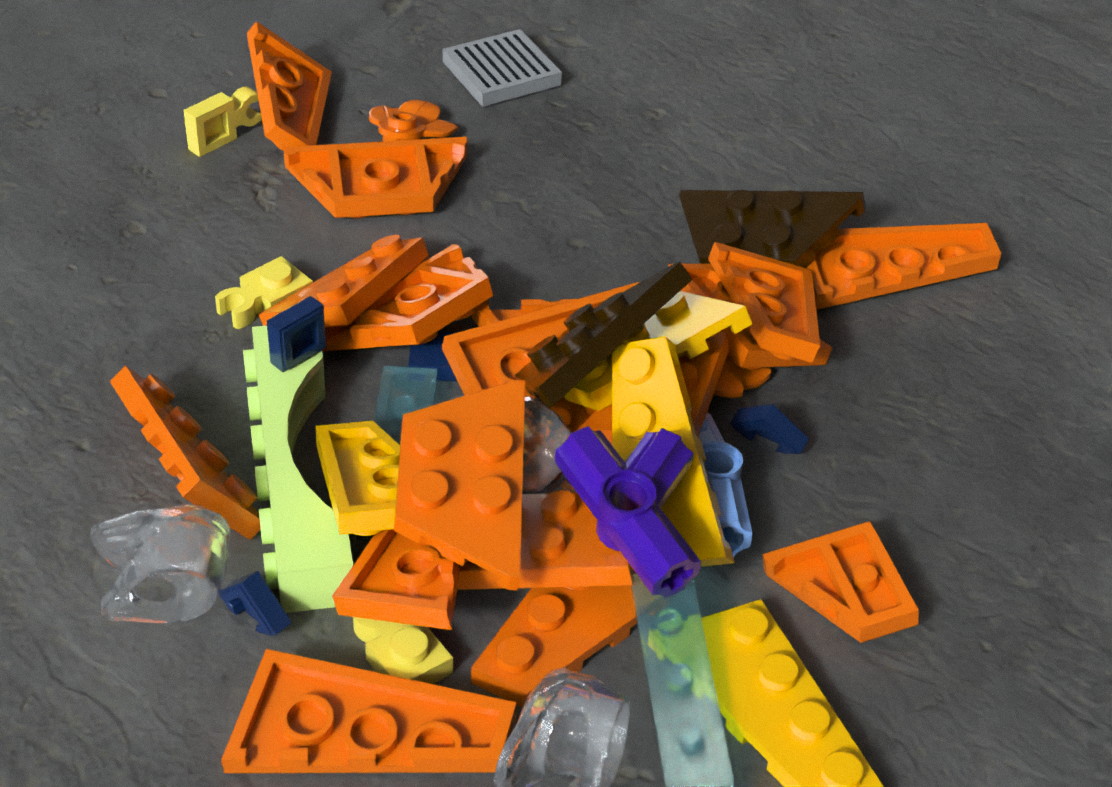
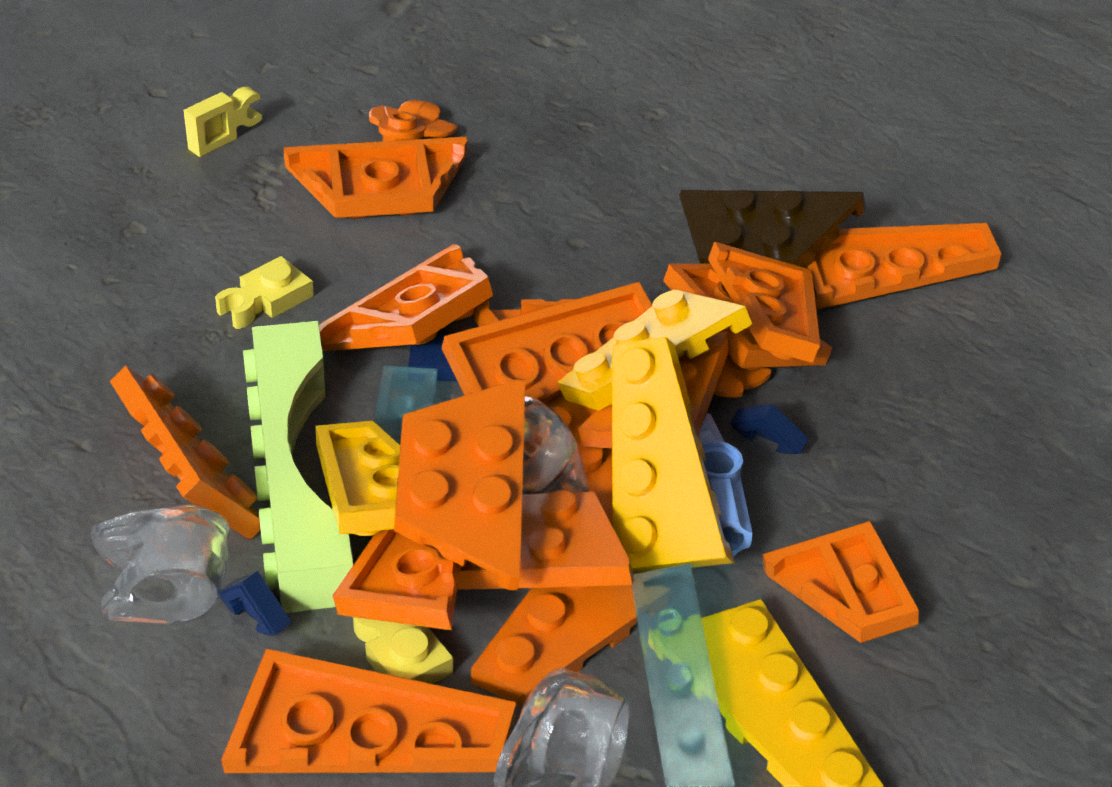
(288, 88): orange wing -> none
(296, 333): dark blue tile -> none
(359, 282): orange wing -> none
(502, 67): light grey tile -> none
(595, 334): dark brown wing -> none
(630, 500): dark purple piece -> none

